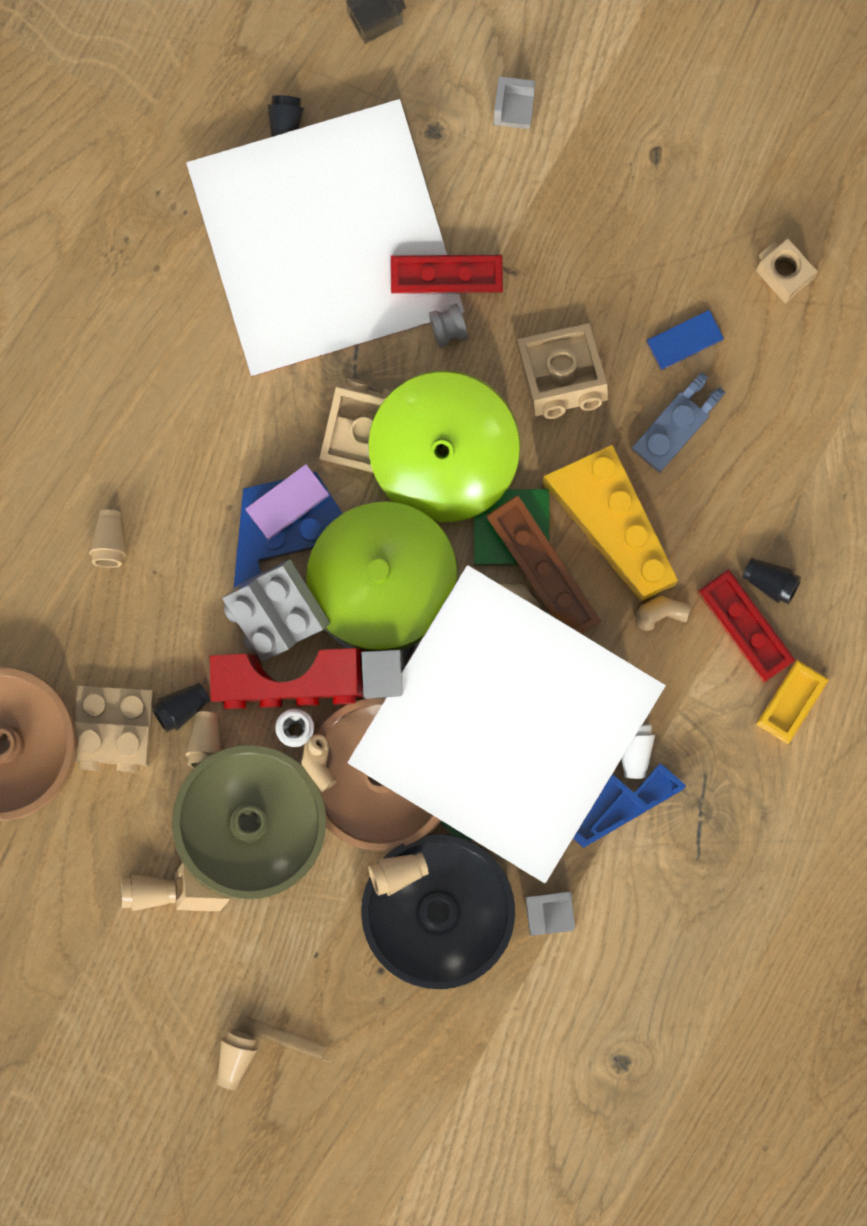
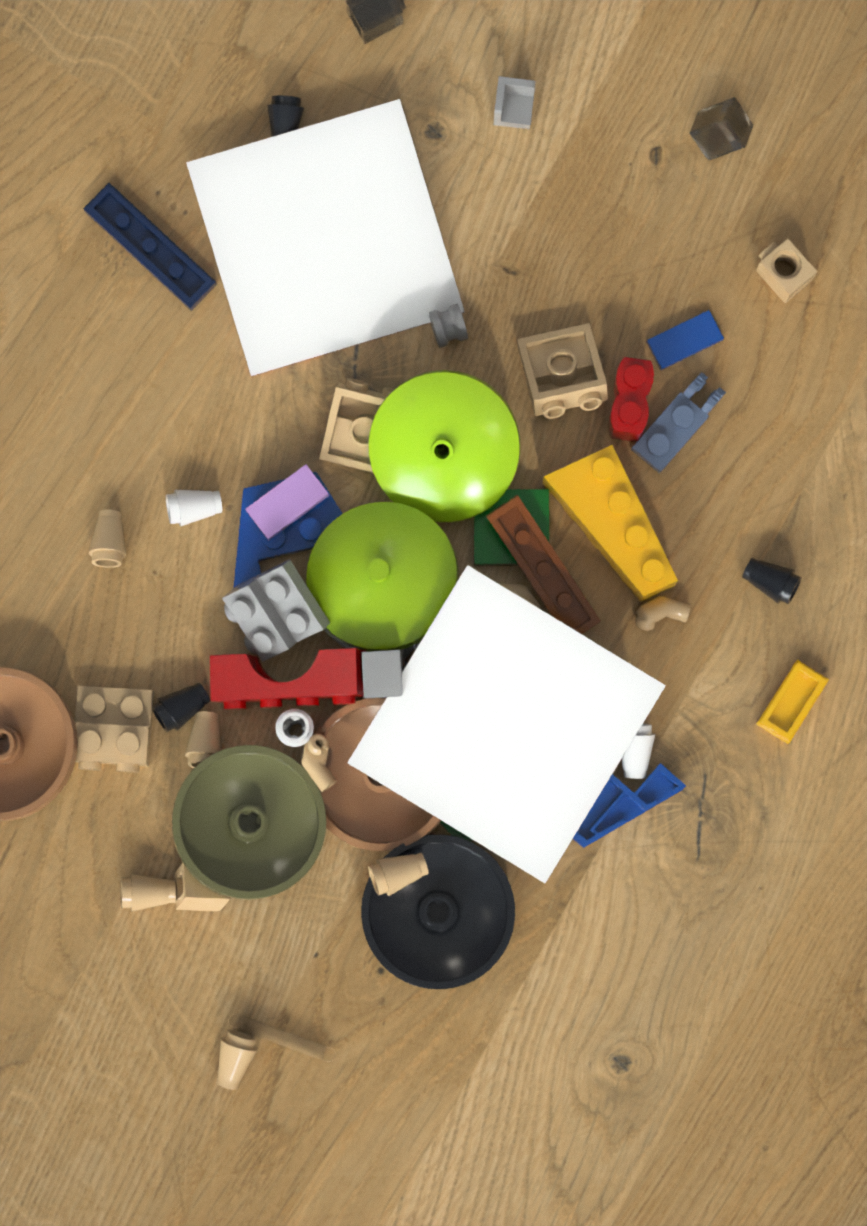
(150, 246): none -> dark blue tile
(192, 505): none -> white cone
(446, 274): red tile -> none
(550, 913): light grey panel -> none
(631, 392): none -> red brick
(721, 129): none -> clear smoke panel
(746, 626): red tile -> none

